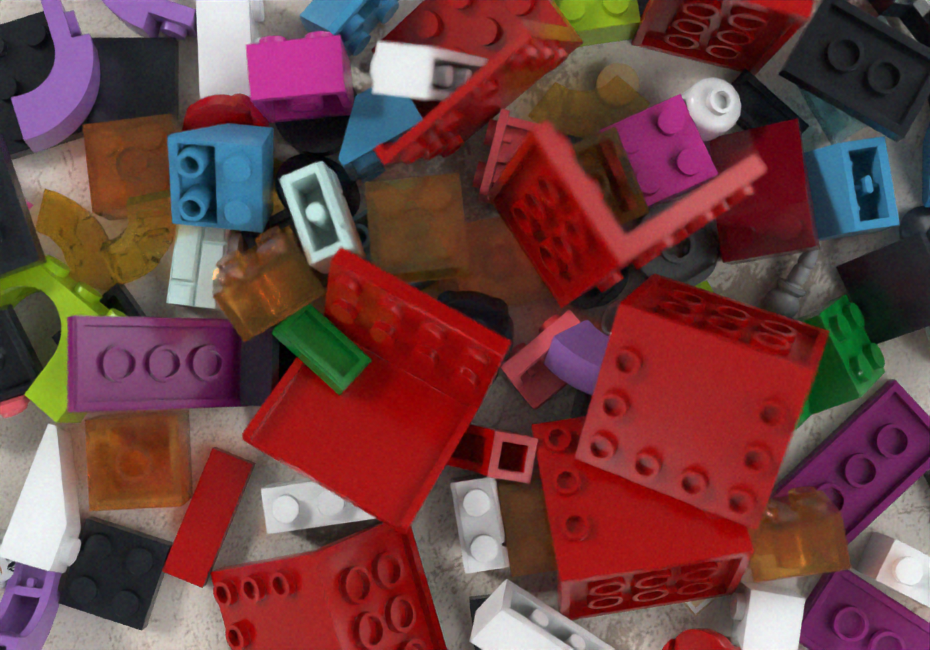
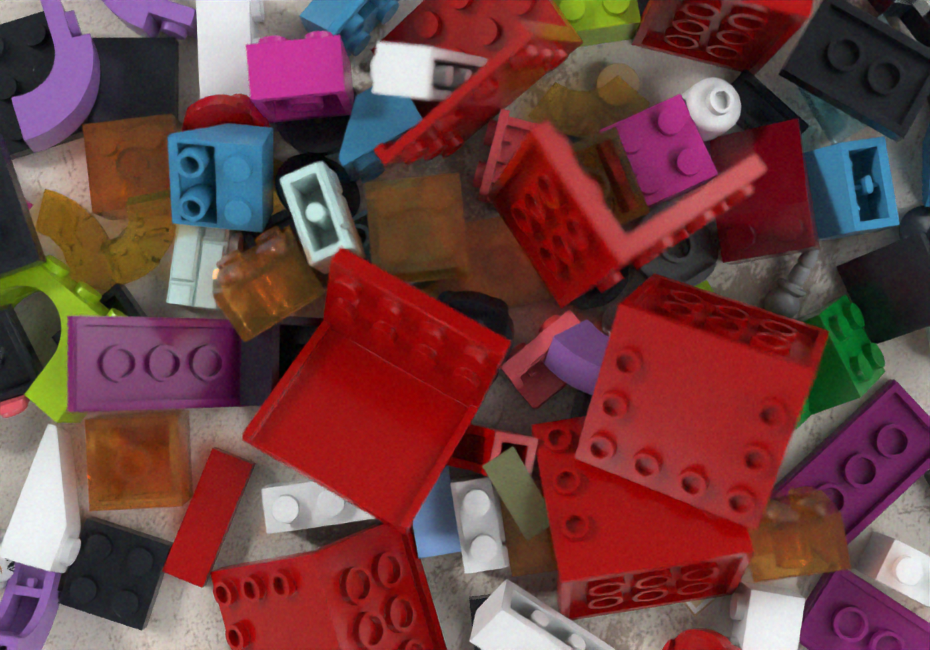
(322, 347): green tile -> none
(436, 521): none -> light blue tile
(518, 492): none -> olive sticker

